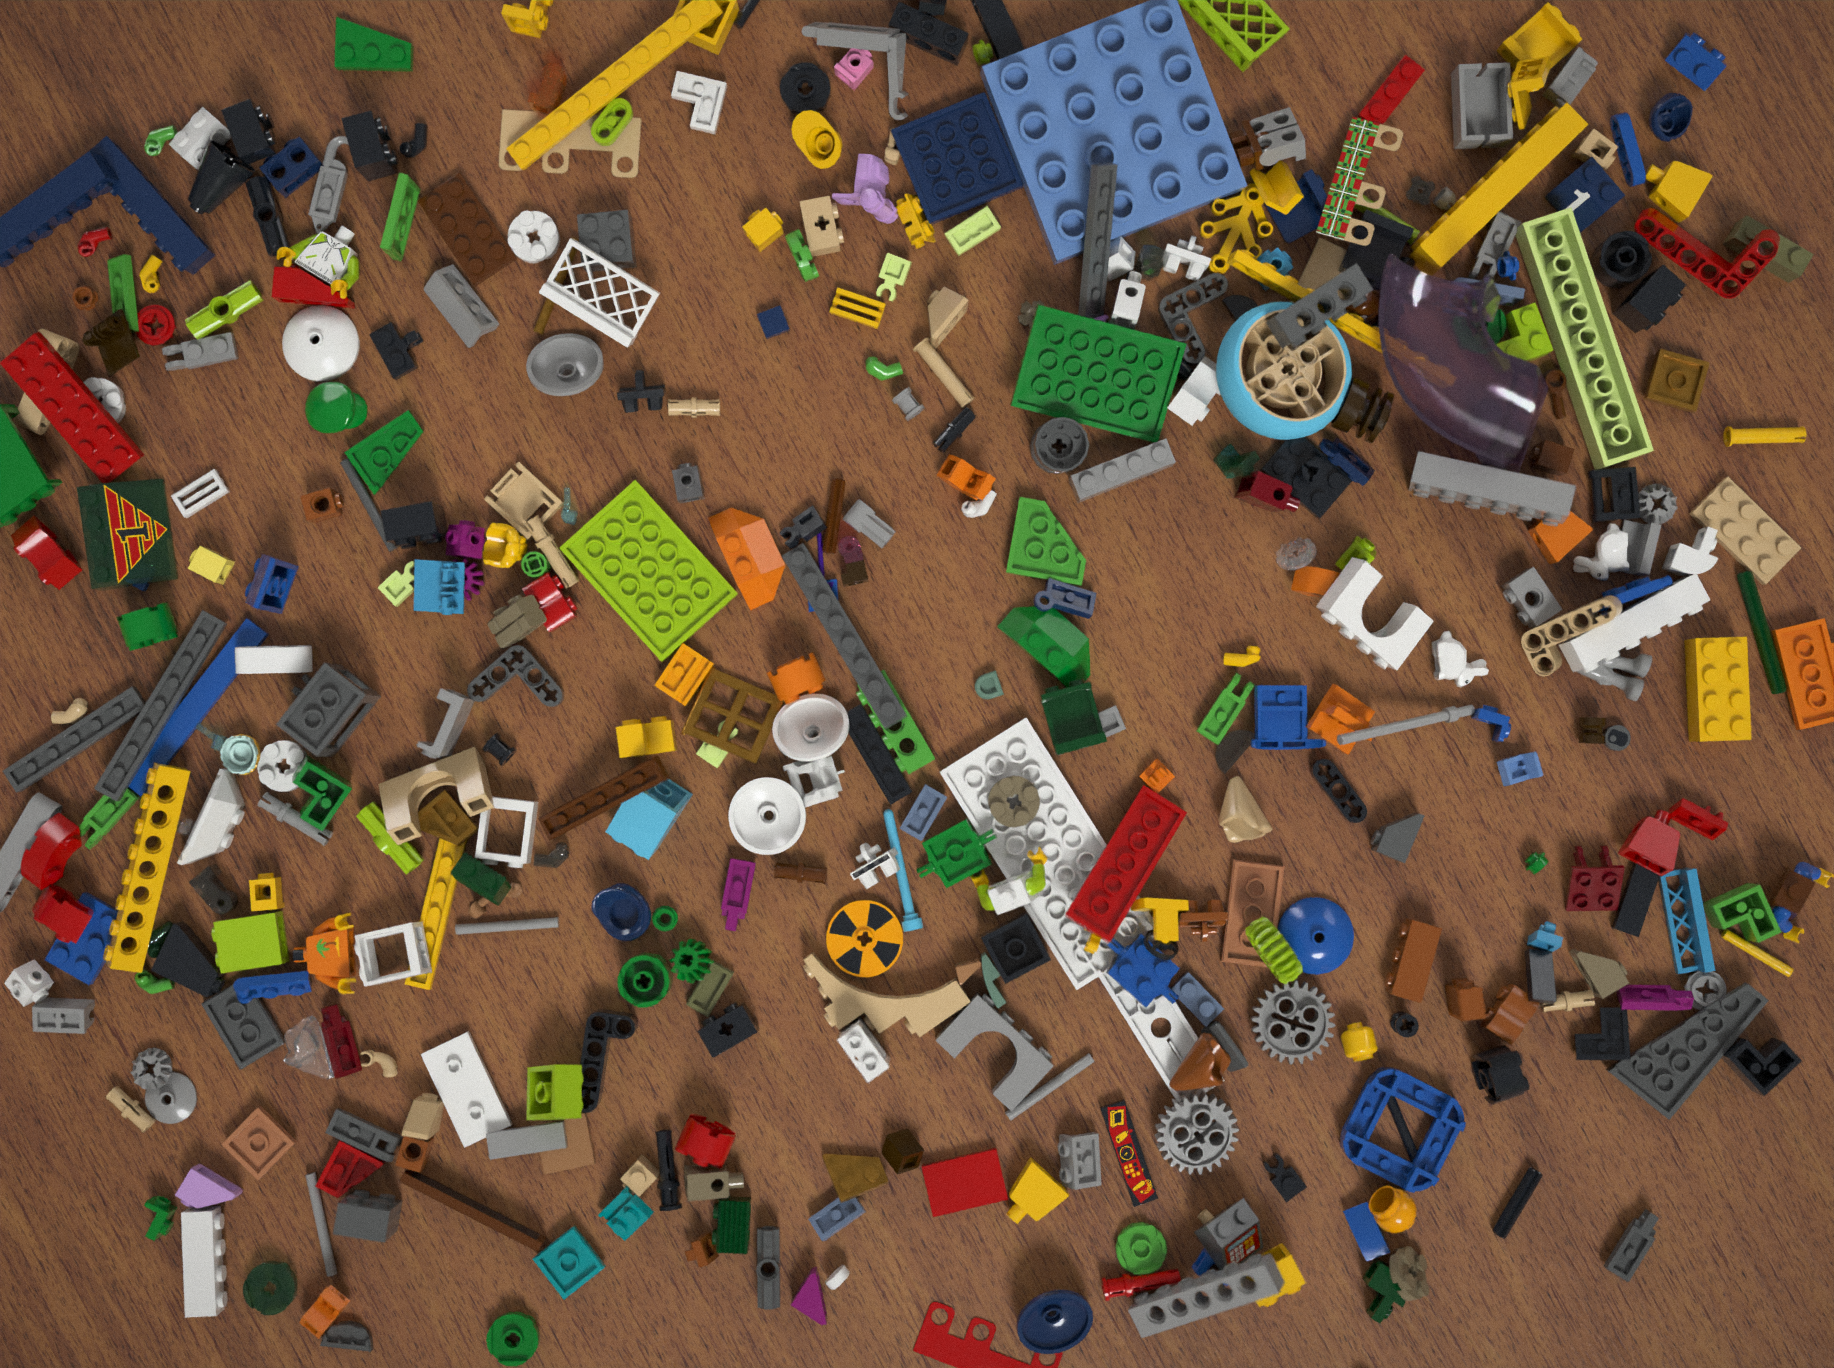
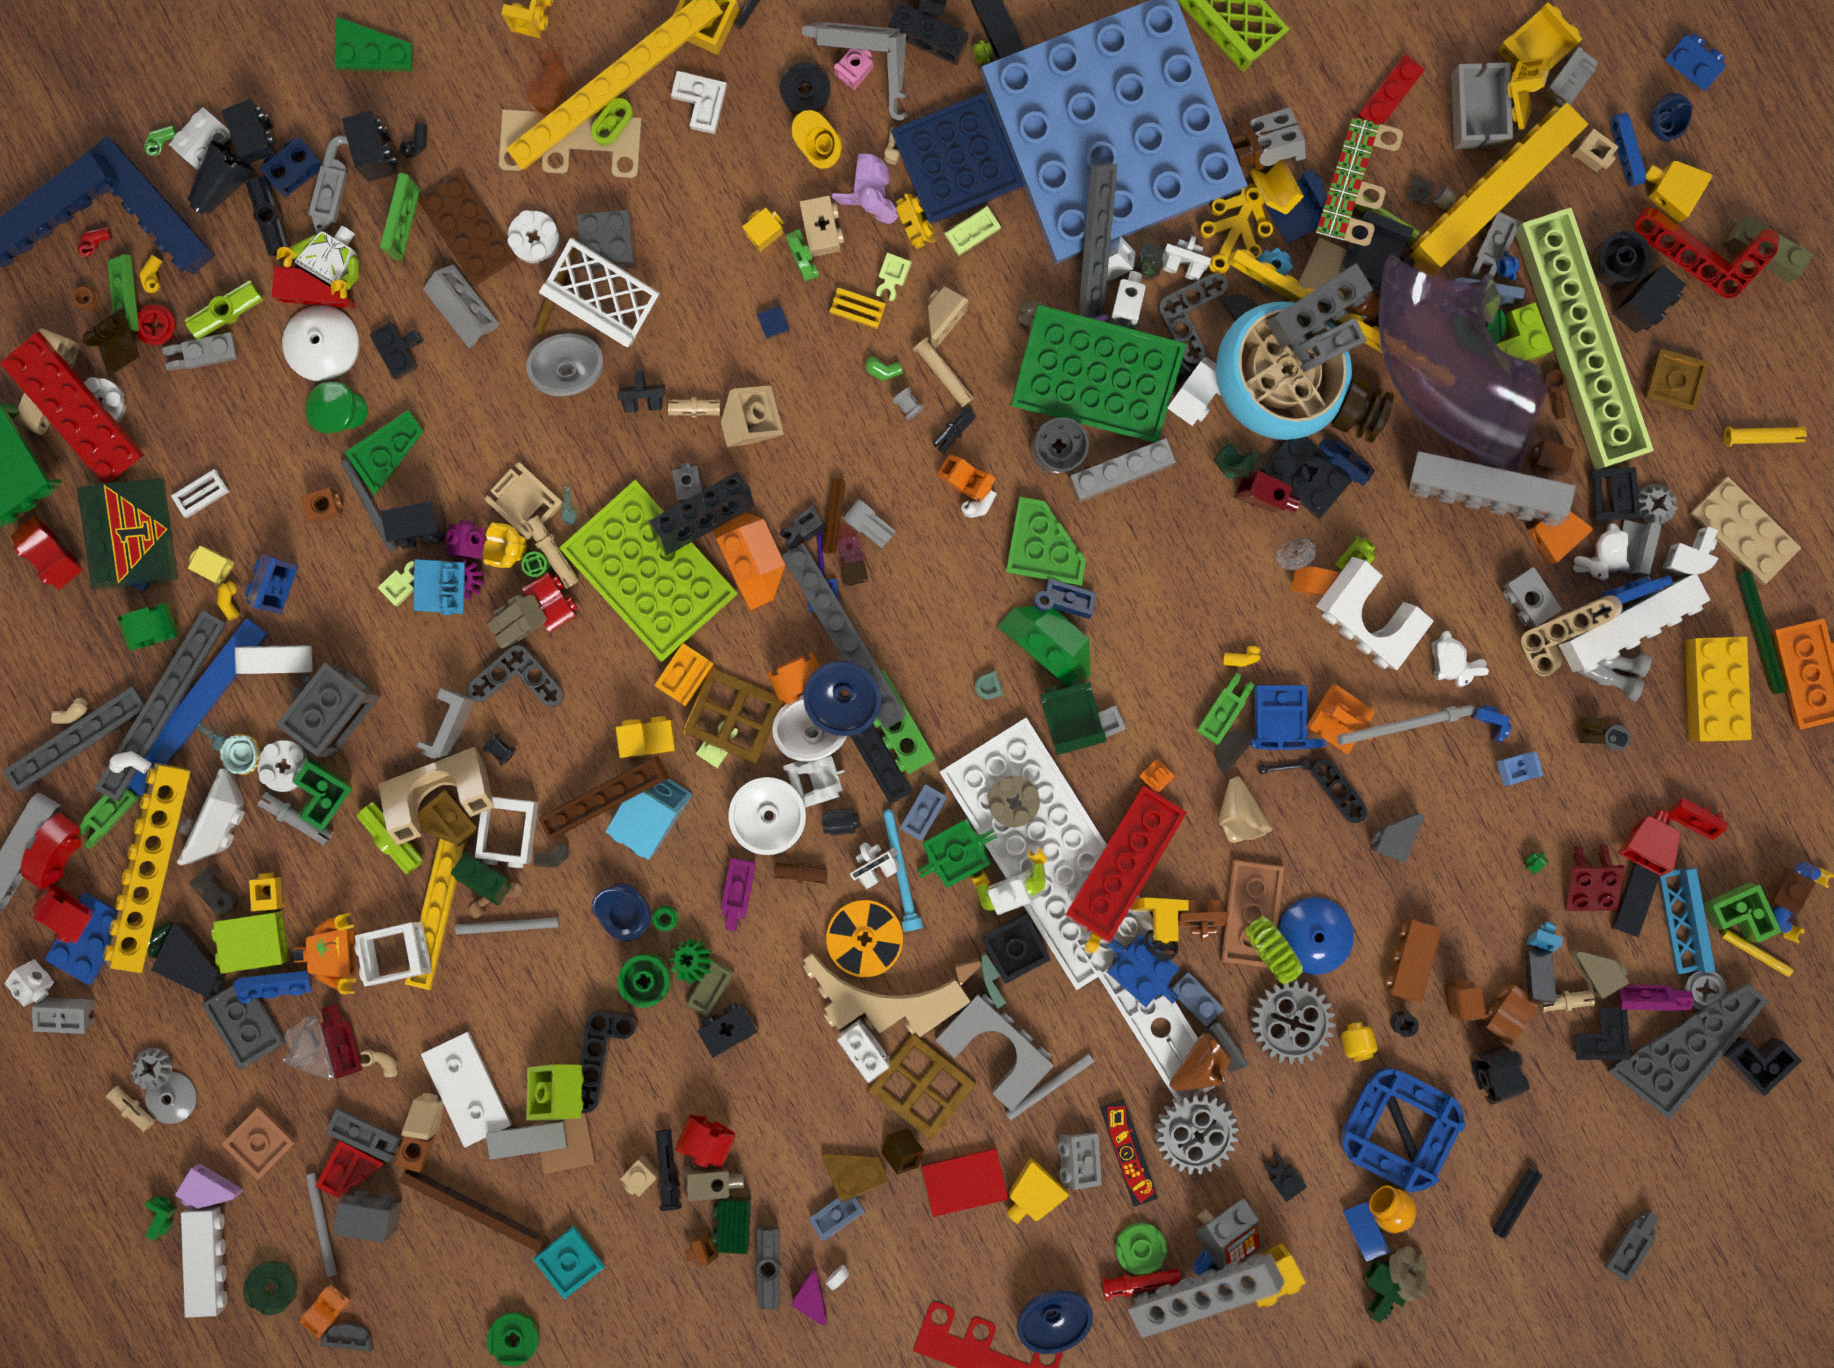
(127, 759): none -> white arm
(152, 984): bright green arm -> none
(224, 600): none -> yellow arm
(626, 1213): teal plate -> none
(701, 513): none -> black brick
(750, 416): none -> tan slope
(840, 822): none -> black brick
(841, 713): none -> dark blue dish
(922, 1086): none -> pearl gold window
(1305, 765): none -> black hinge
(1330, 344): none -> dark grey plate
(1587, 192): dark blue slope -> none

